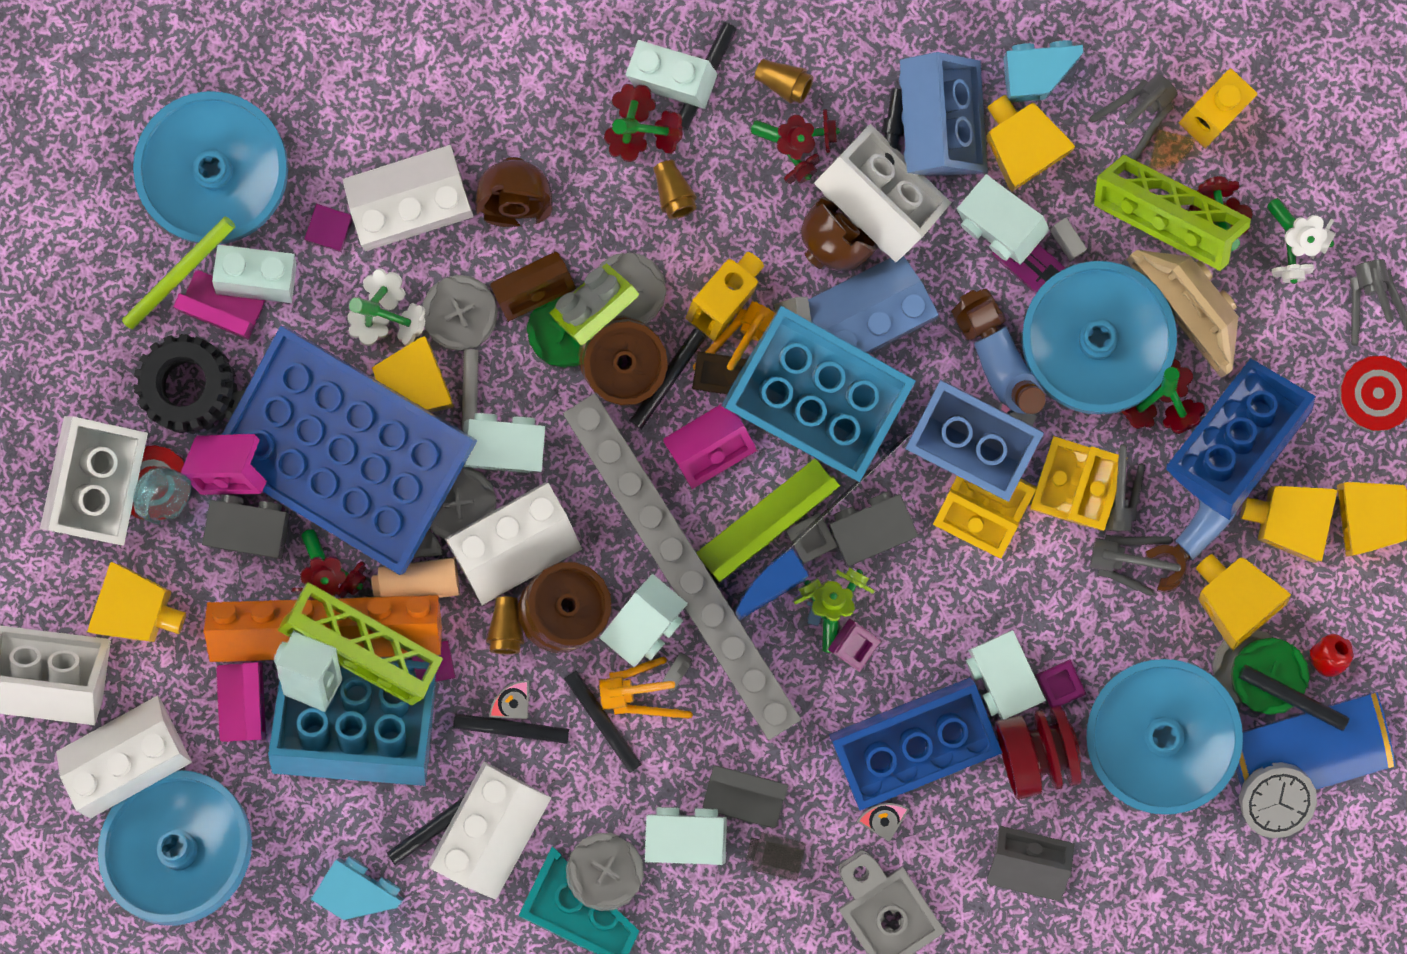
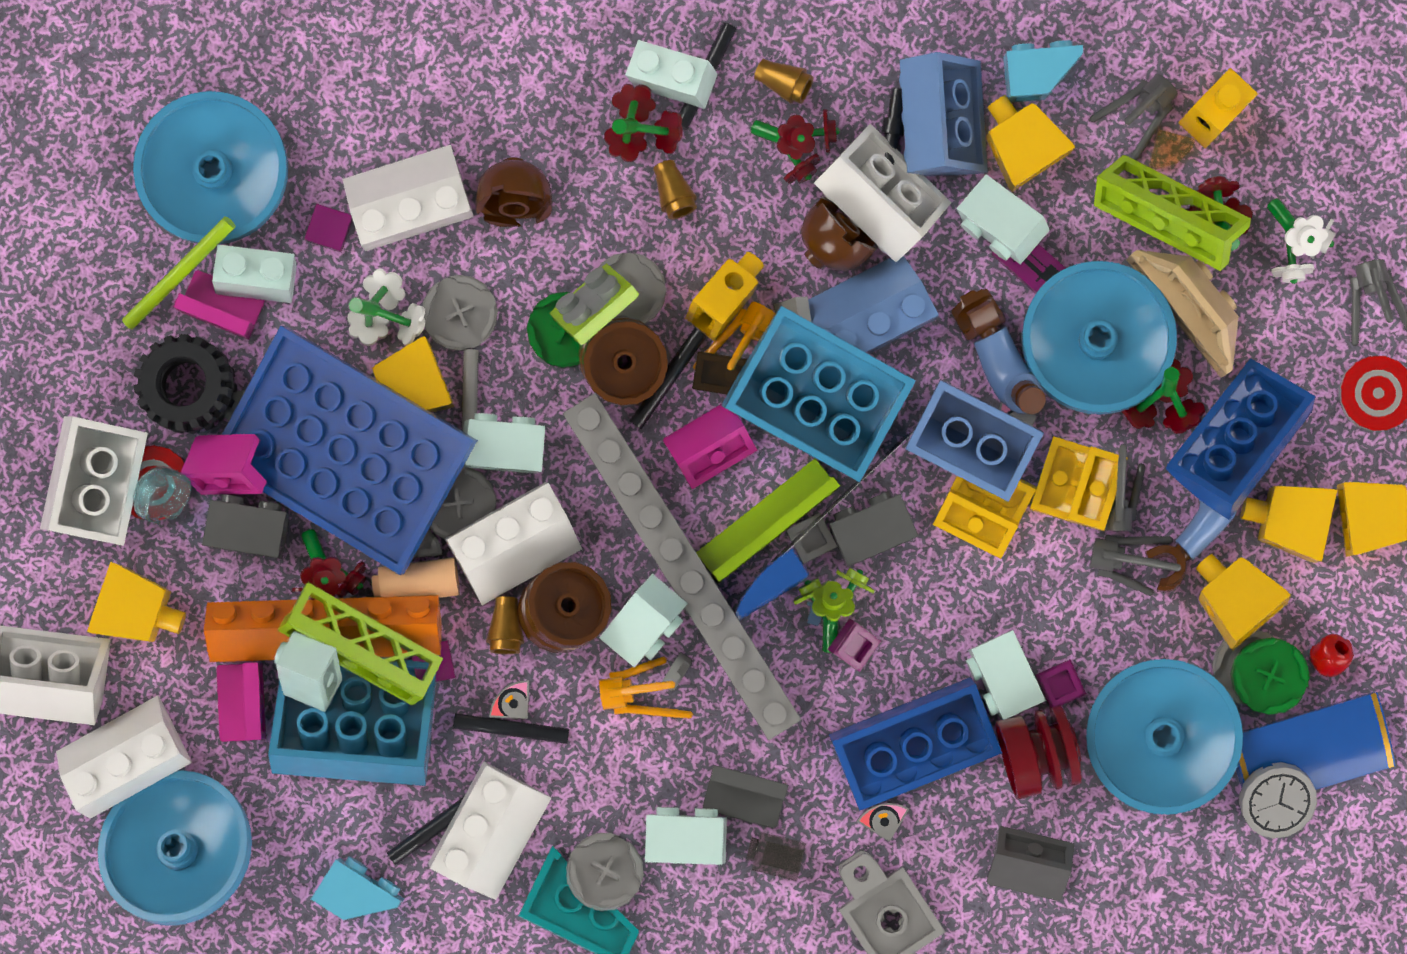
(532, 286): reddish brown panel -> none
(602, 721): black bar -> none
(1068, 239): light grey tile -> none
(1293, 697): black bar -> none

